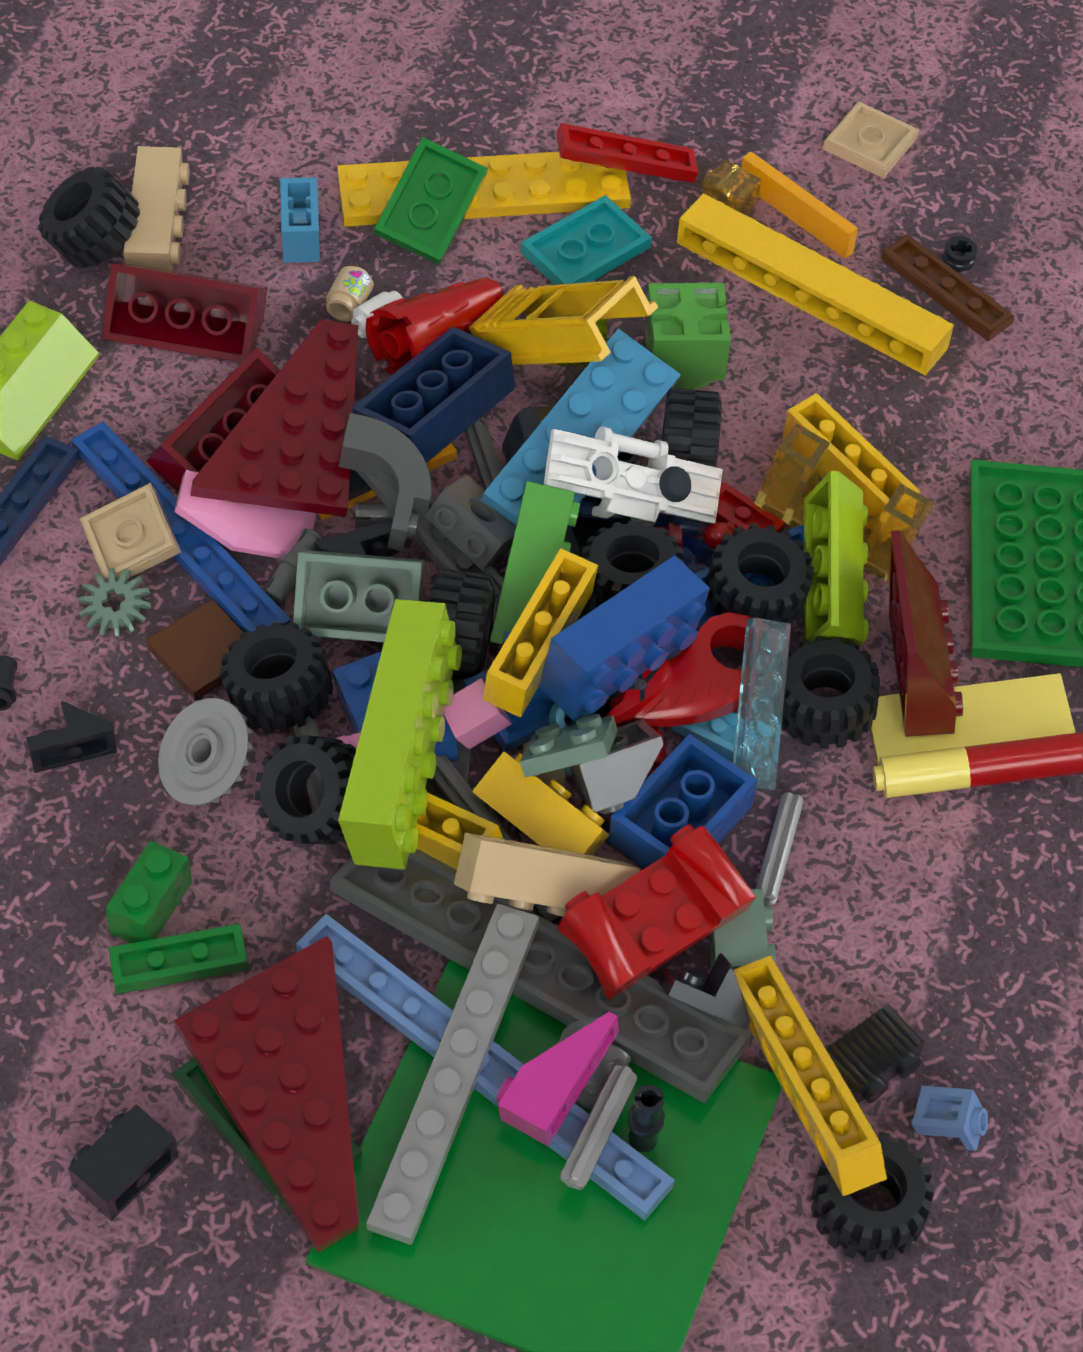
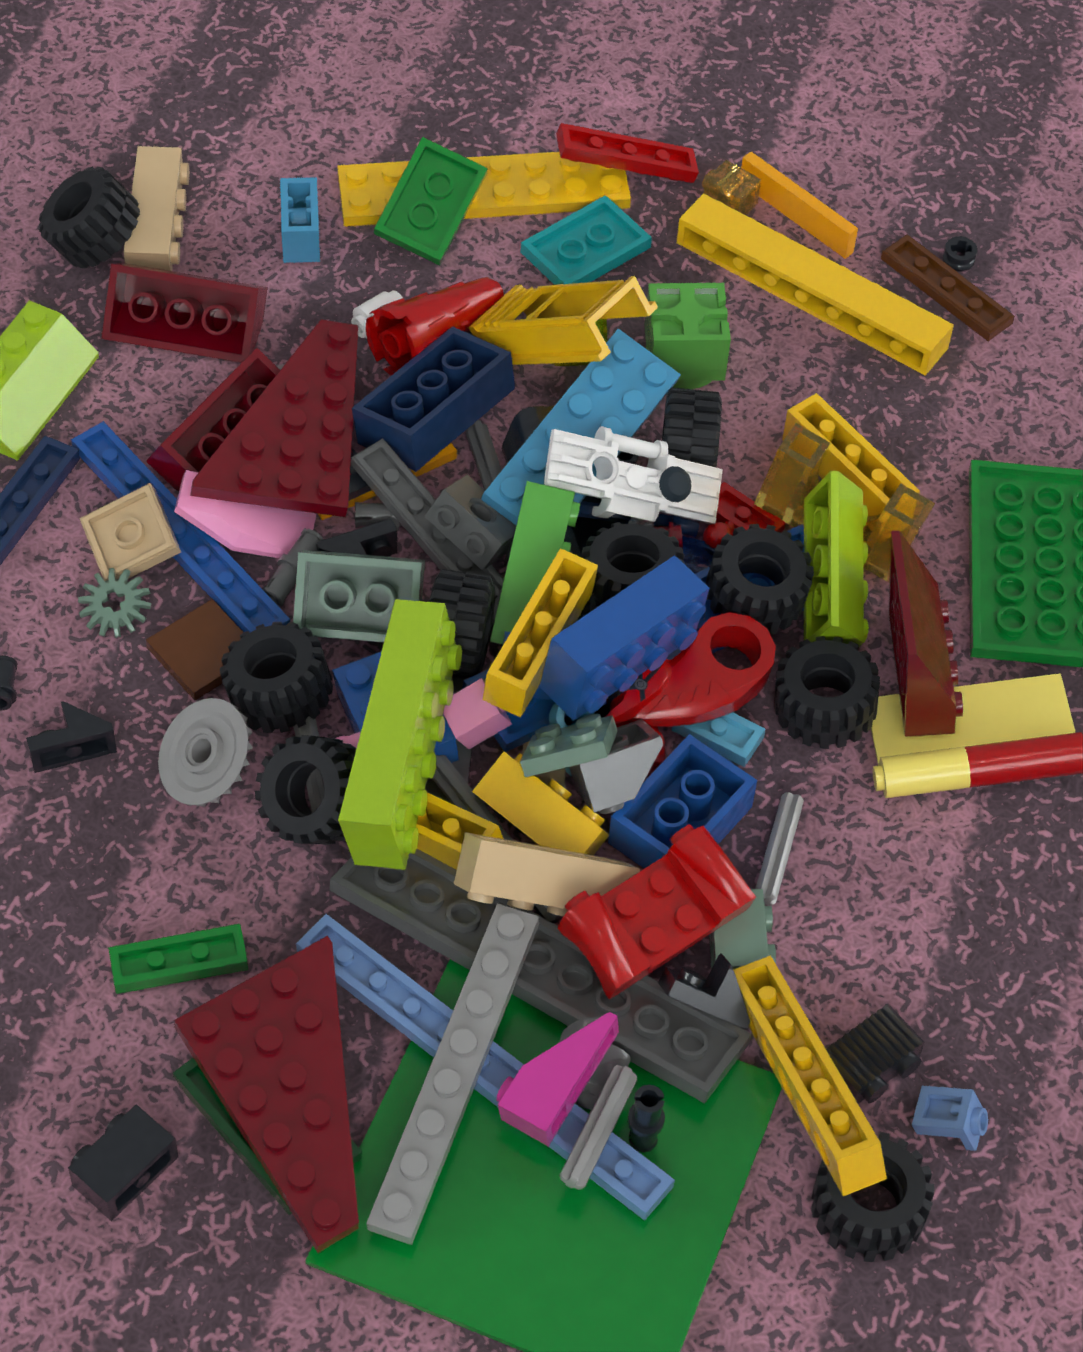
(149, 894): green brick -> none
(348, 292): tan brick -> none
(397, 462): dark grey arch -> none
(762, 700): clear light blue plate -> none
(870, 139): tan tile -> none

